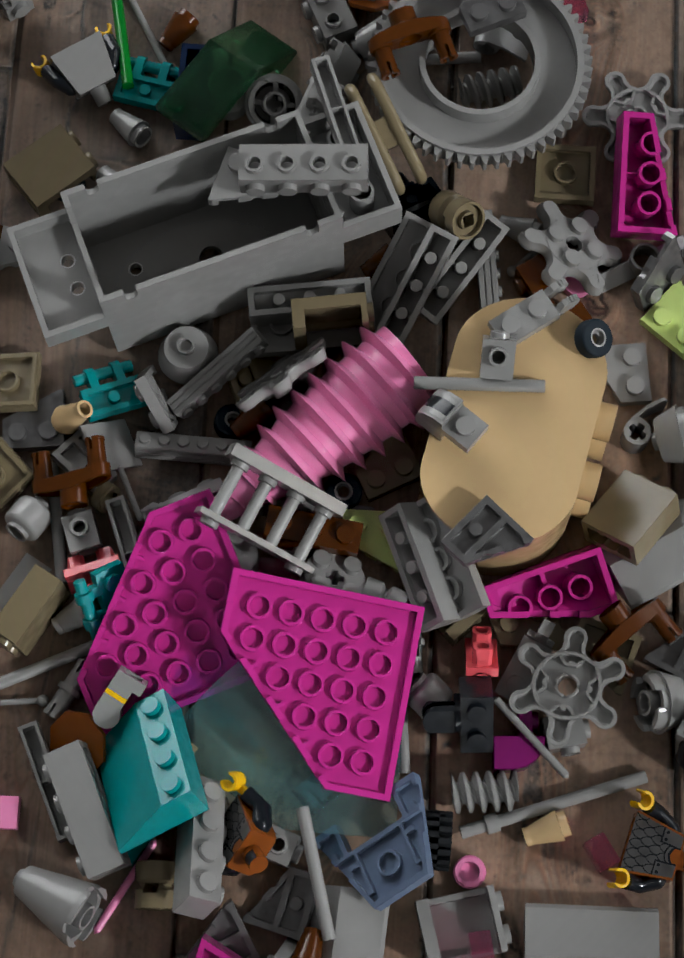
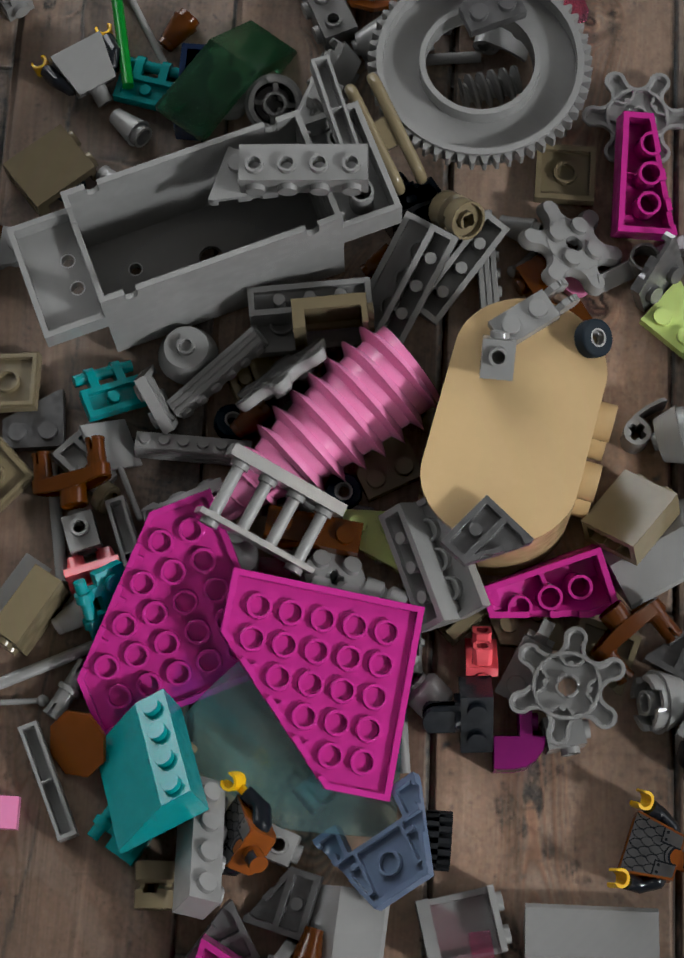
(28, 518): light grey head -> none
(60, 902): light grey cone -> none
(70, 416): tan cone -> none
(85, 808): light grey brick -> none
(110, 705): light grey leg -> none
(123, 889): bright pink axle -> none
(315, 873): light grey piece -> none
(409, 30): reddish brown connector -> none
(448, 417): light grey brick -> none
(469, 872): bright pink tile -> none
(479, 384): light grey bar -> none
(485, 791): light grey piece -> none
(492, 822): light grey bar -> none
(531, 737): light grey axle -> none
(548, 829): tan cone -> none
(601, 853): clear pink piece -> none
(629, 374): light grey wing -> none

